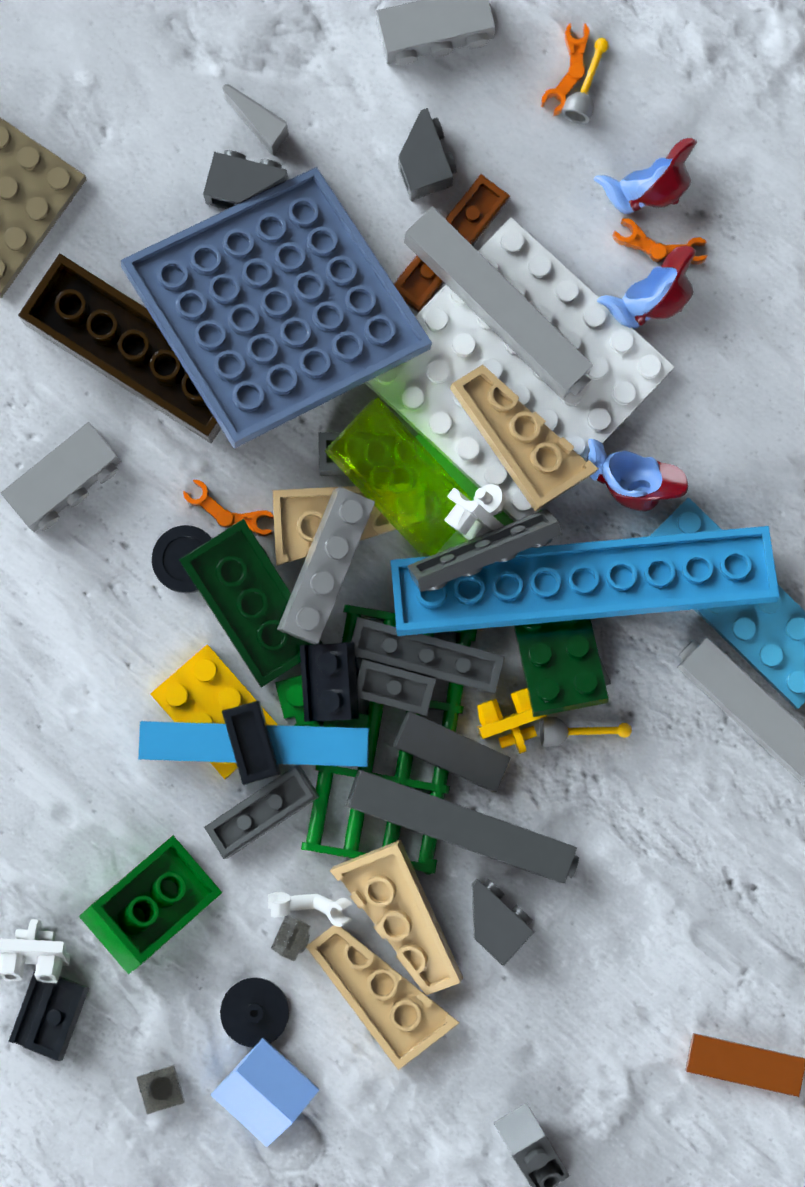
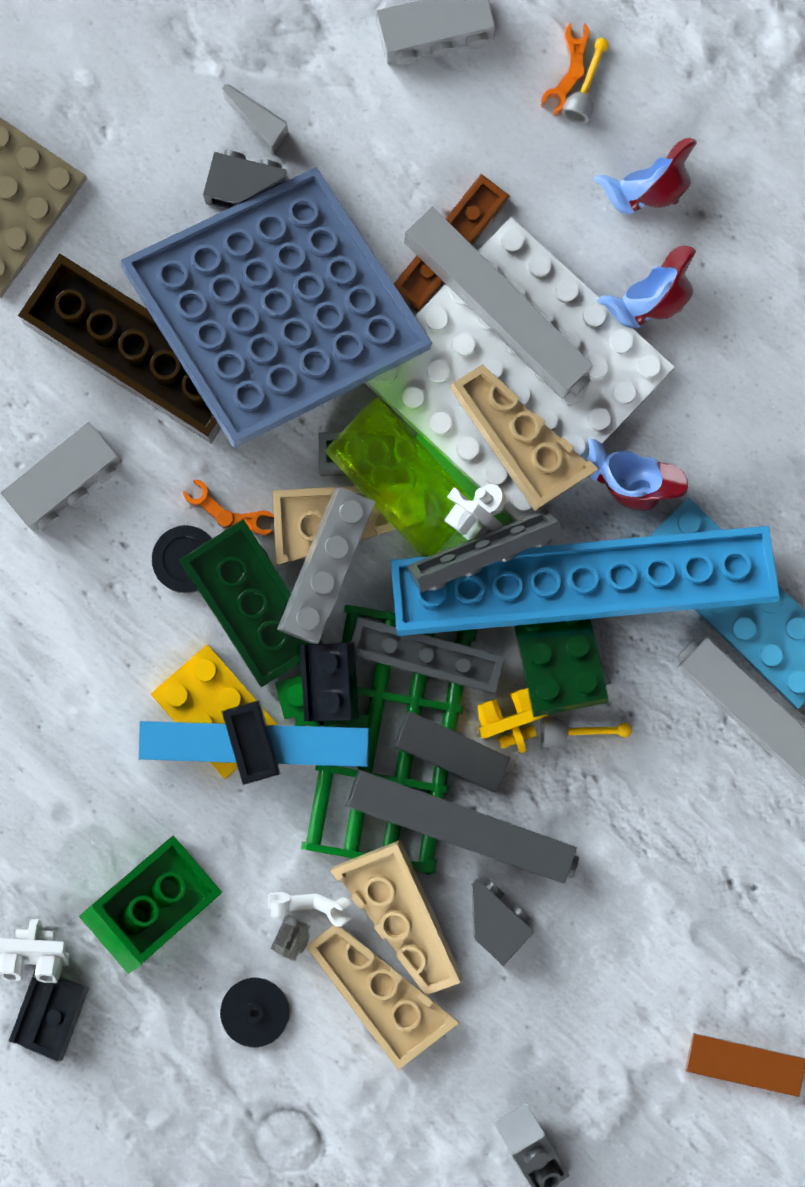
(160, 1089): clear smoke plate -> none
(261, 811): dark grey tile -> none
(265, 1092): light blue slope -> none
(395, 687): dark grey plate -> none
(423, 160): dark grey slope -> none
(656, 251): orange piece -> none

